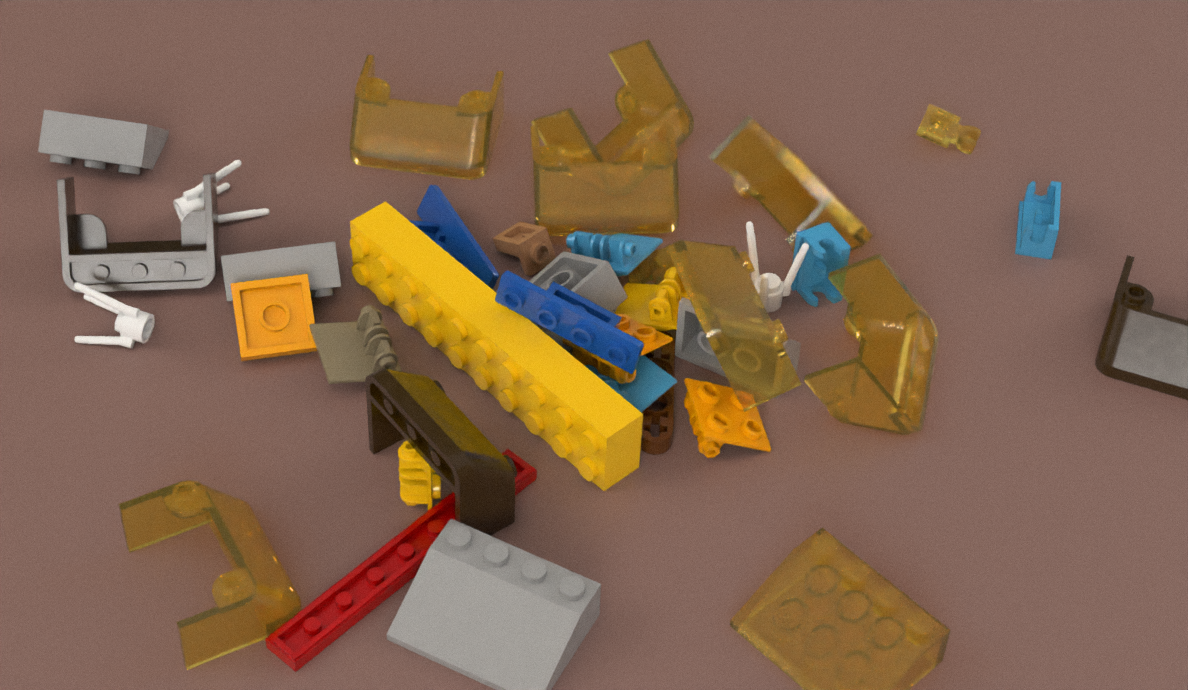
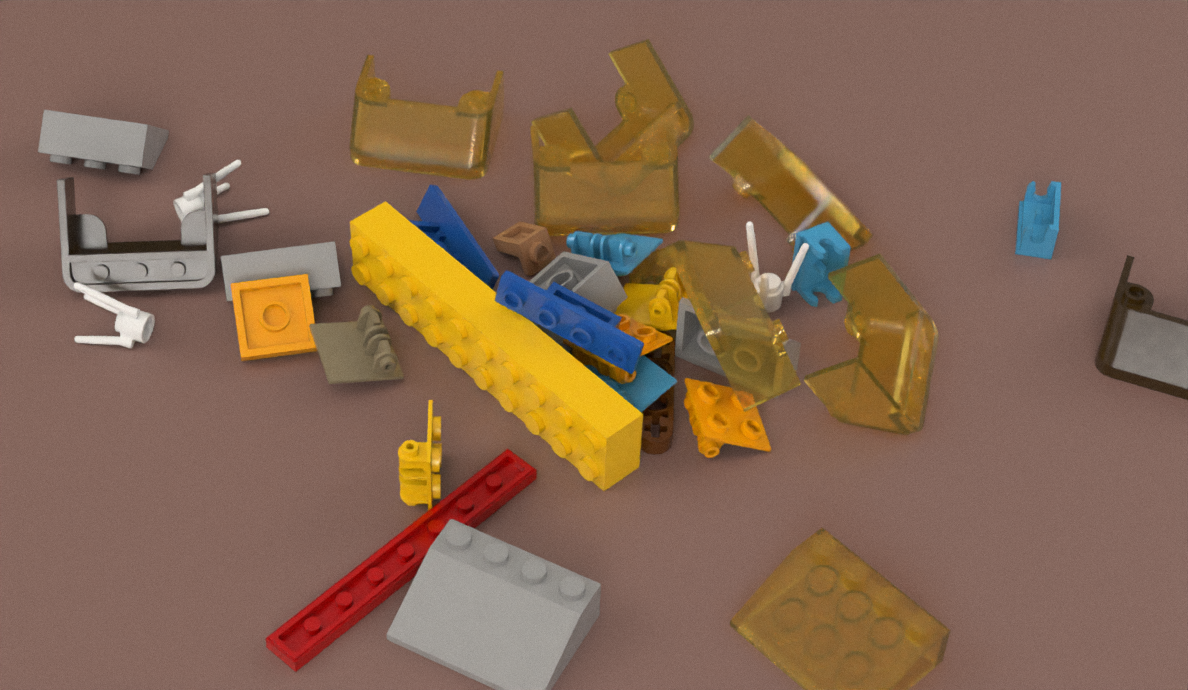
(248, 599): clear yellow windscreen -> none
(421, 412): dark brown windscreen -> none
(944, 127): clear yellow plate -> none

